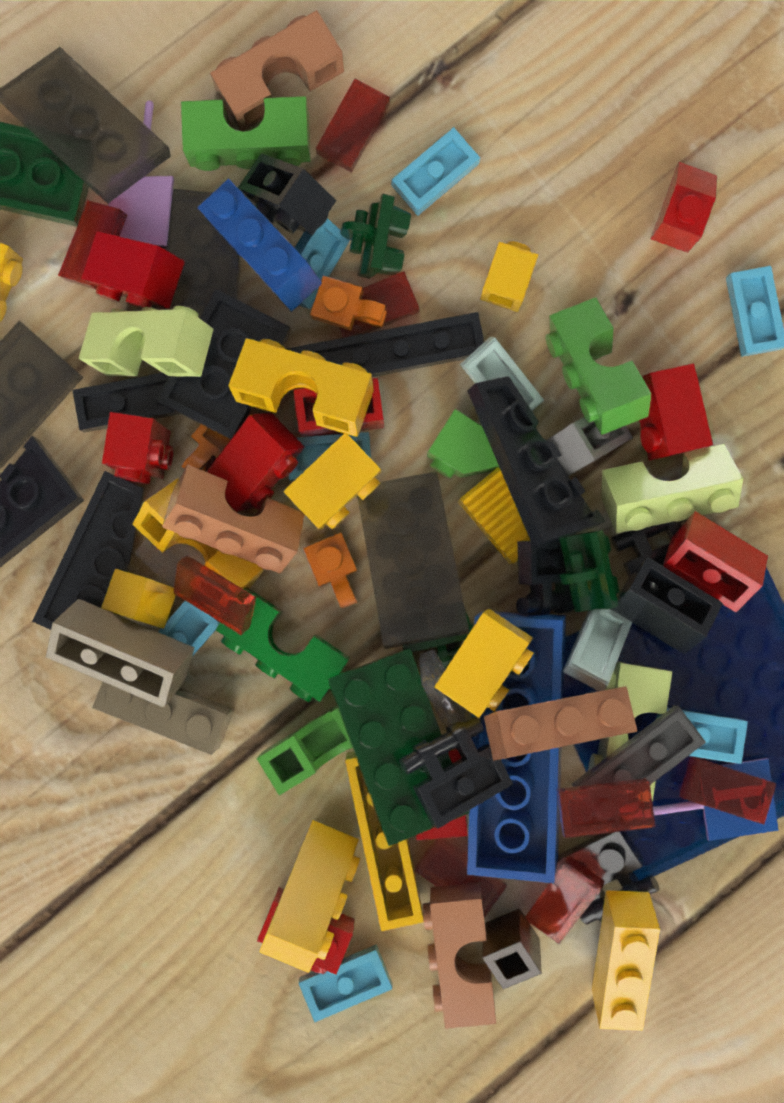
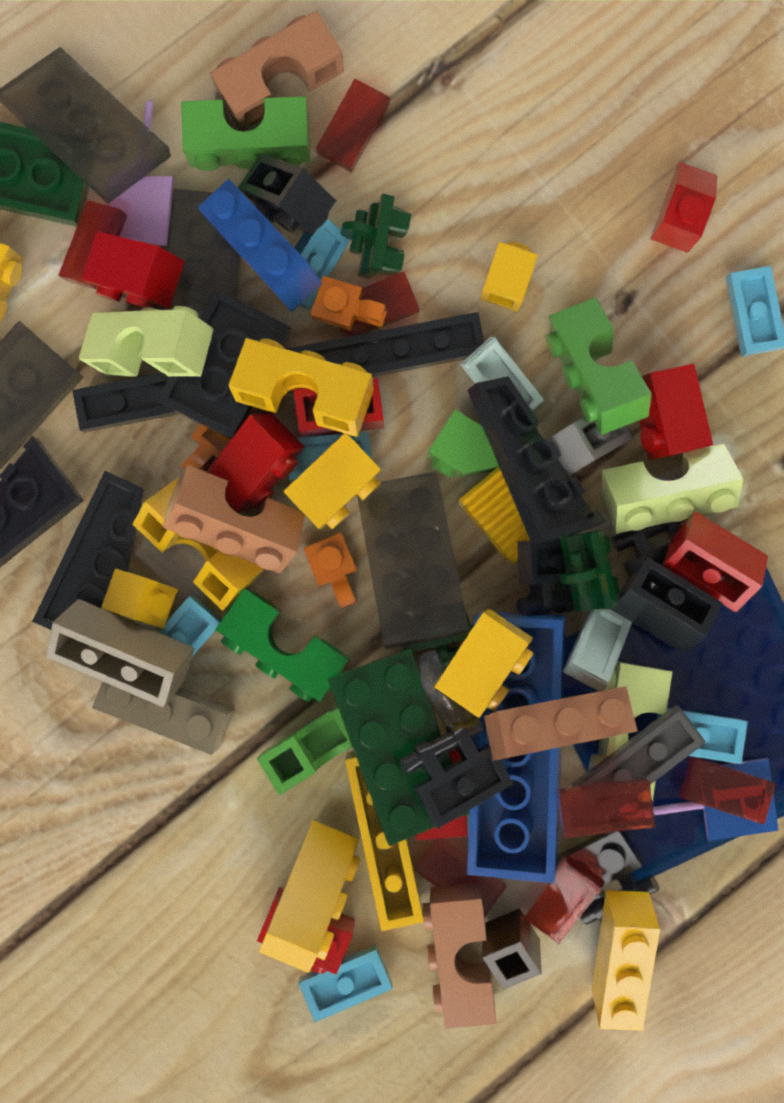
(137, 448): red brick -> none
(214, 594): clear red tile -> none
(435, 171): medium azure plate -> none

